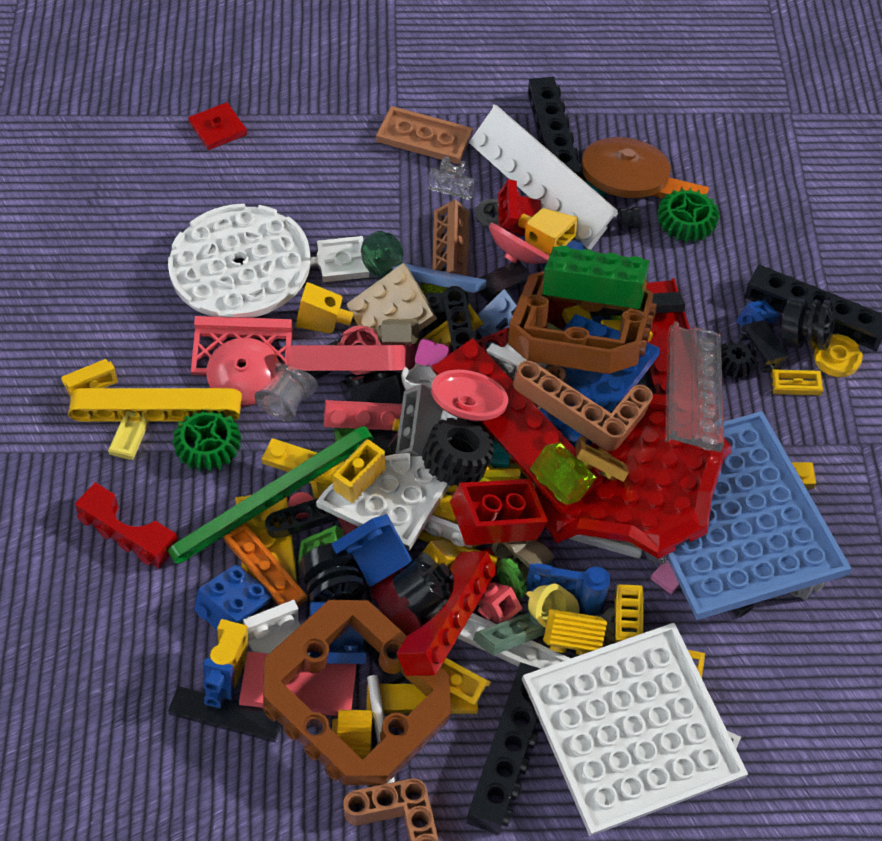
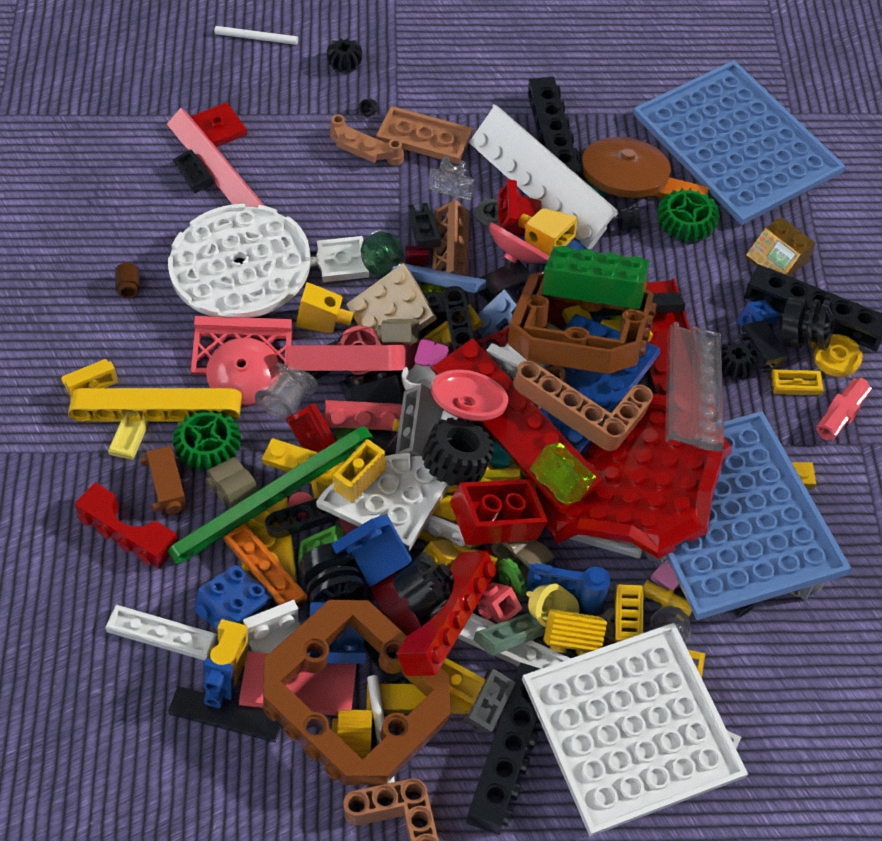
(127, 280): none -> reddish brown brick
(161, 632): none -> white tile
(166, 480): none -> dark orange brick
(193, 171): none -> black plate
(214, 162): none -> coral tile
(231, 482): none -> dark tan brick
(257, 35): none -> white bar
(310, 428): none -> red hinge
(344, 54): none -> black gear
(365, 145): none -> nougat plate
(367, 105): none -> black hinge
(416, 257): none -> dark red slope
(424, 227): none -> black hinge
(489, 702): none -> dark grey hinge
(600, 459): pearl gold wing -> none
(665, 597): none -> yellow pin
(672, 615): none -> clear hair
(738, 141): none -> medium blue plate
(781, 248): none -> pearl gold slope
(843, 409): none -> coral piece

